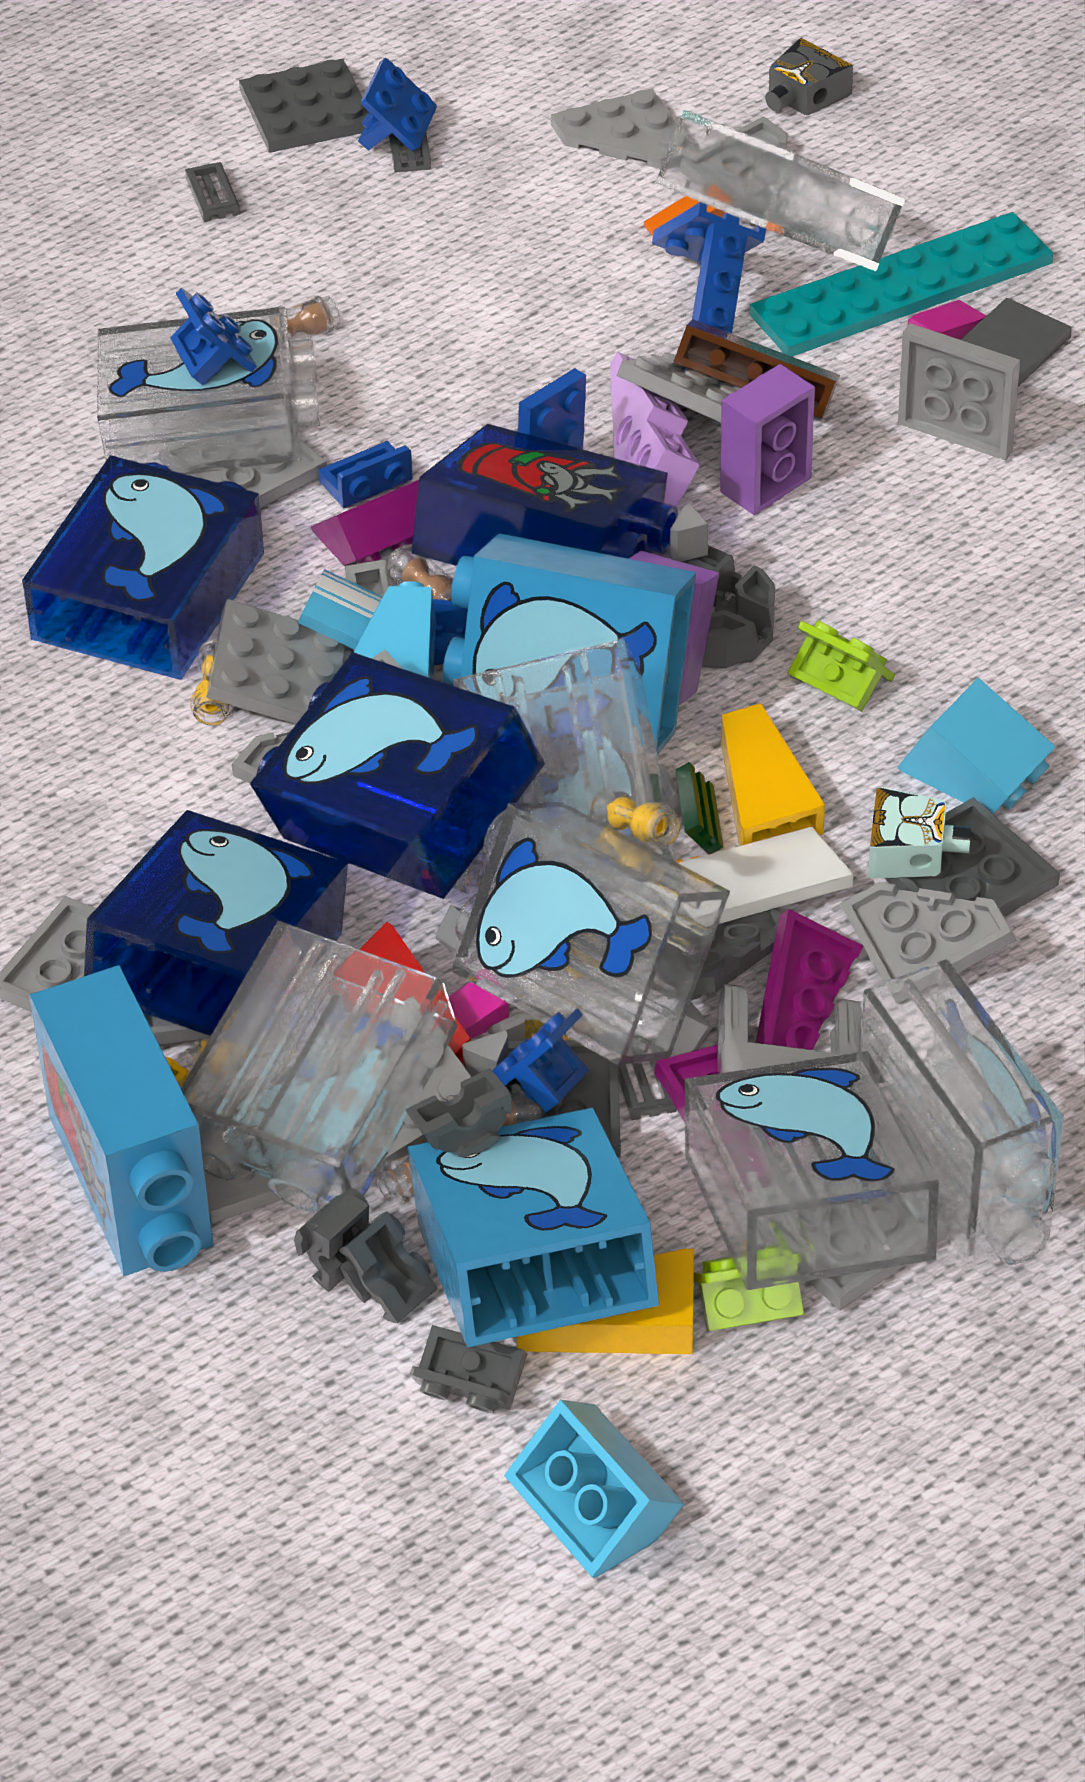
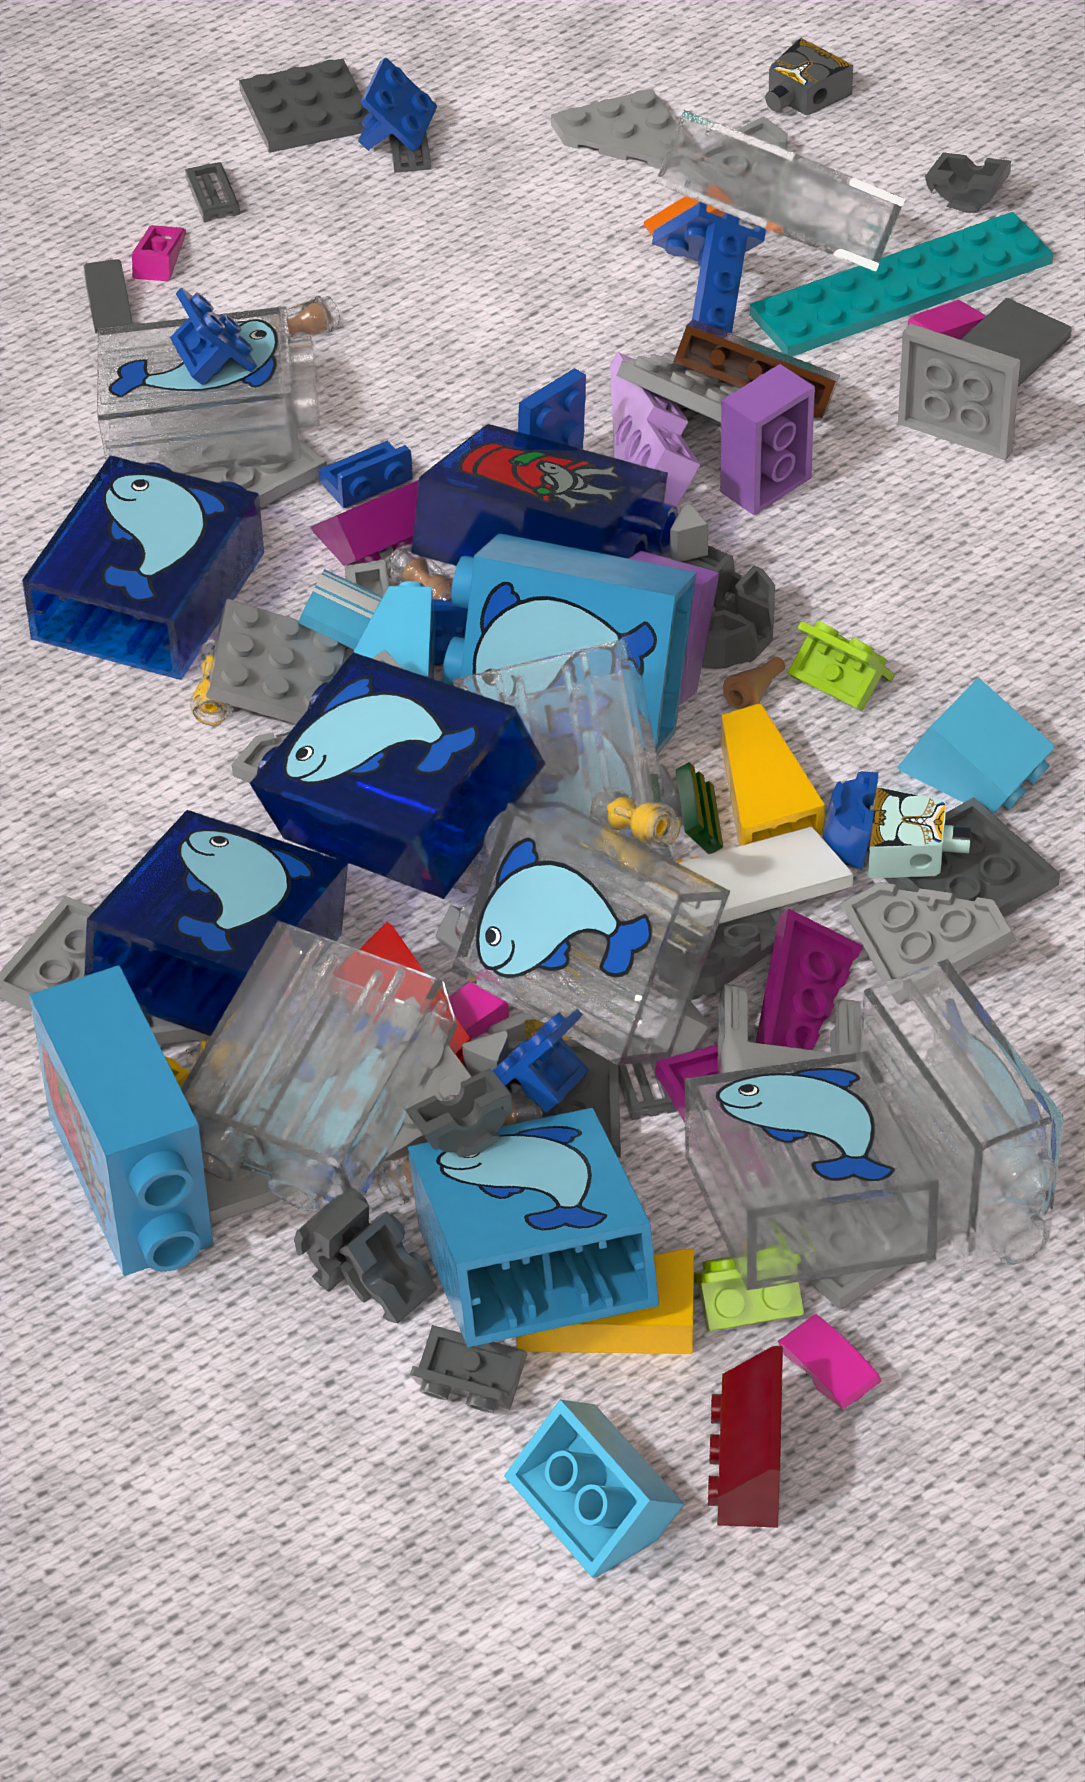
(107, 294): none -> dark grey slope
(155, 255): none -> dark pink slope
(748, 1442): none -> dark red slope
(750, 686): none -> medium nougat cone
(830, 1361): none -> dark pink slope
(850, 818): none -> blue cylinder
(964, 183): none -> dark grey cylinder

